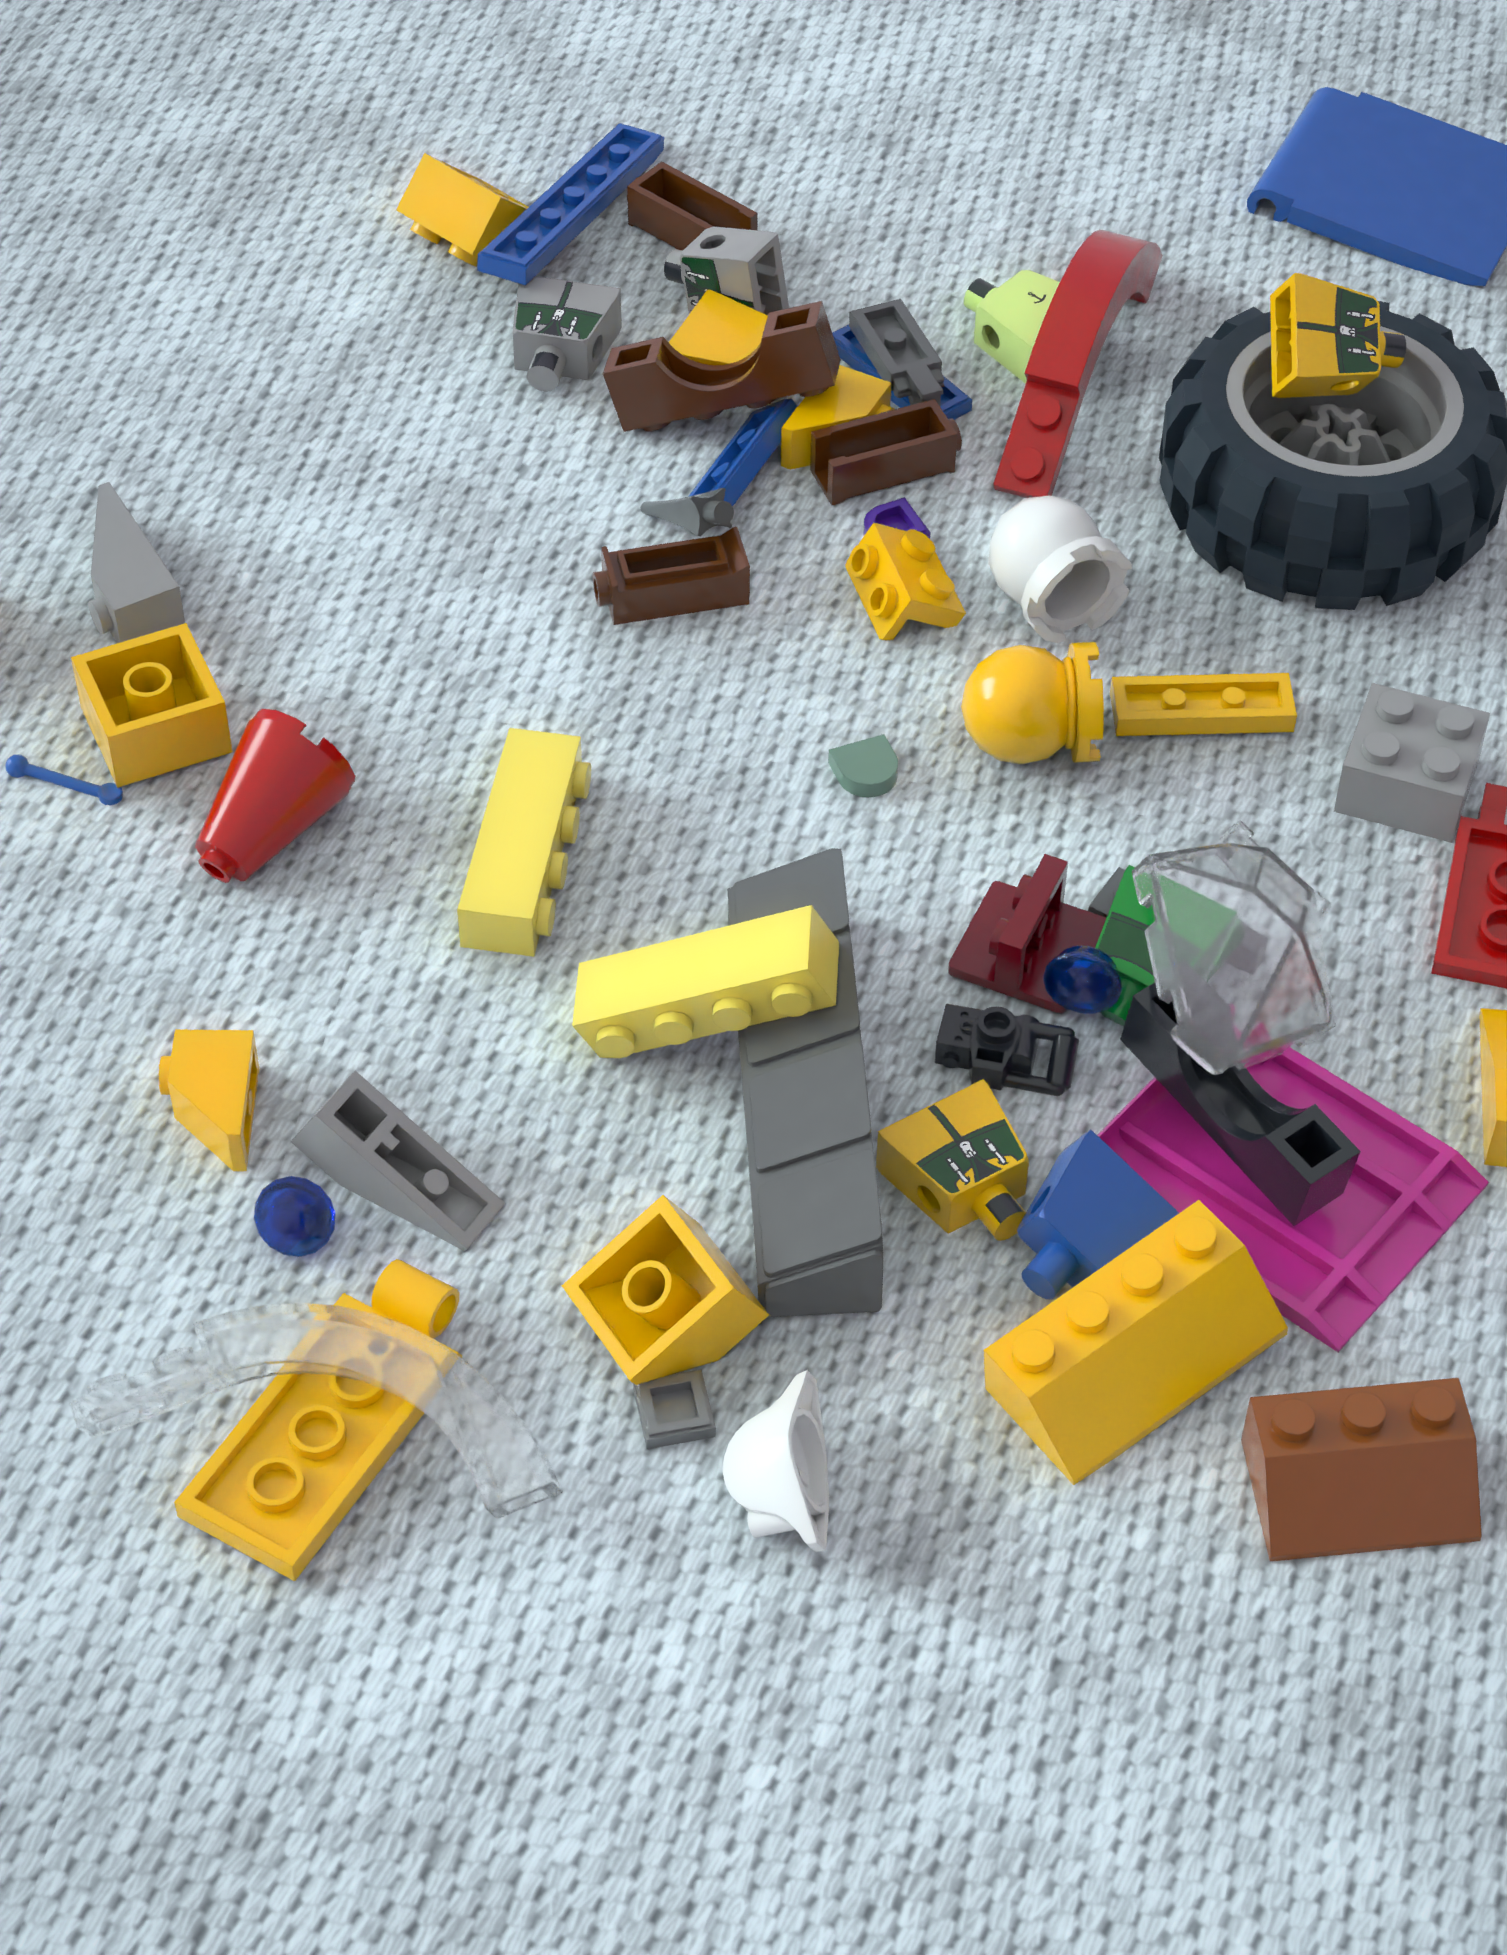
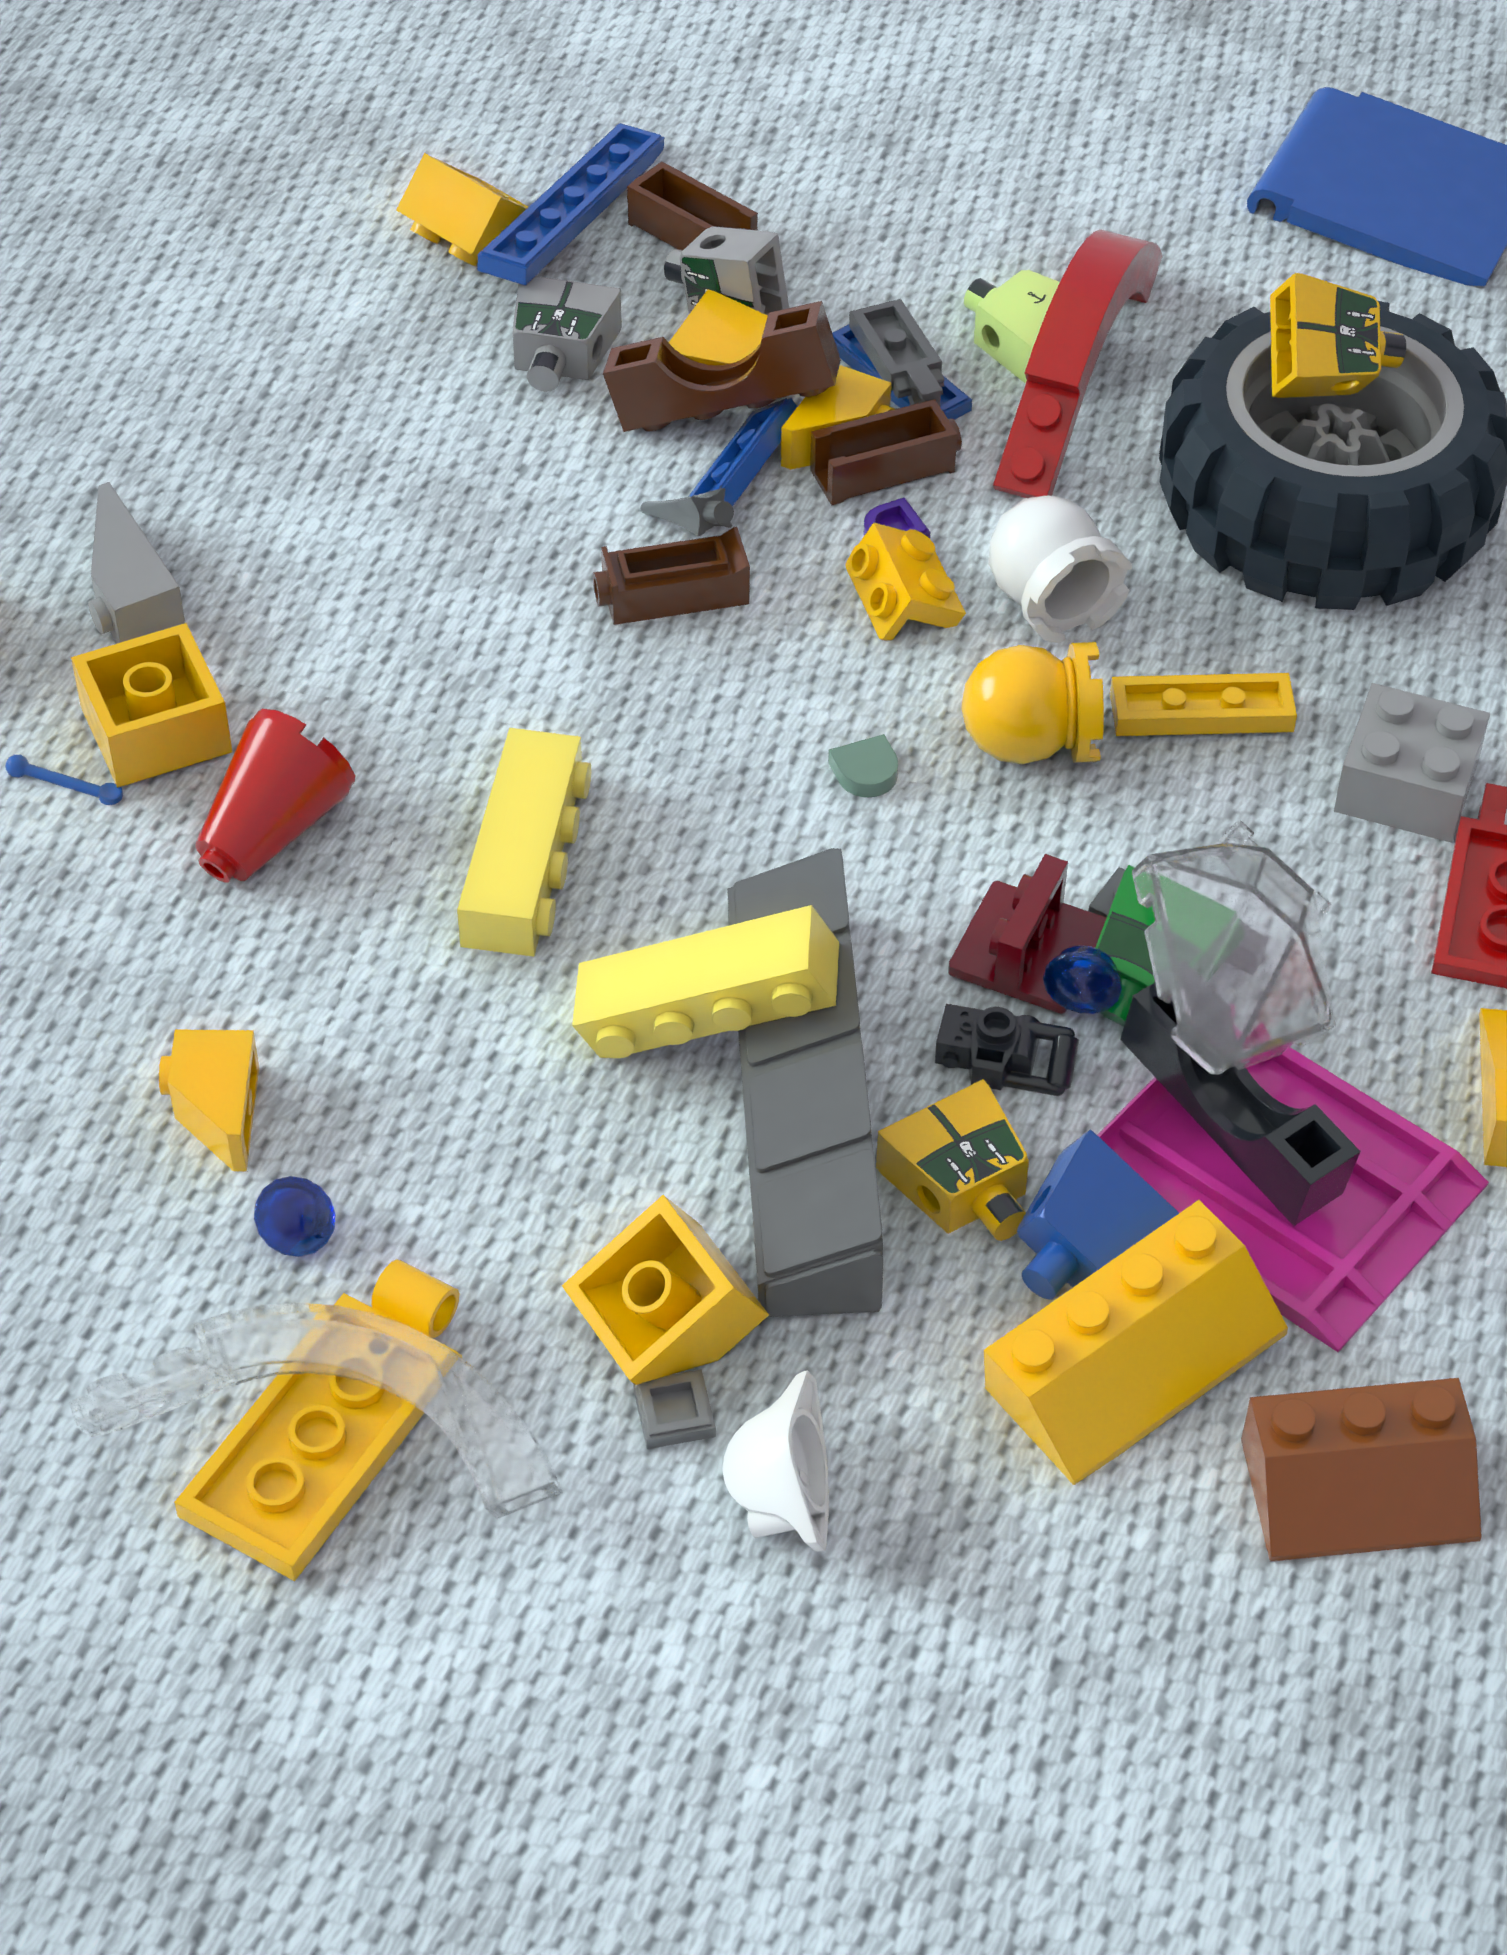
(396, 1164): light grey slope -> none

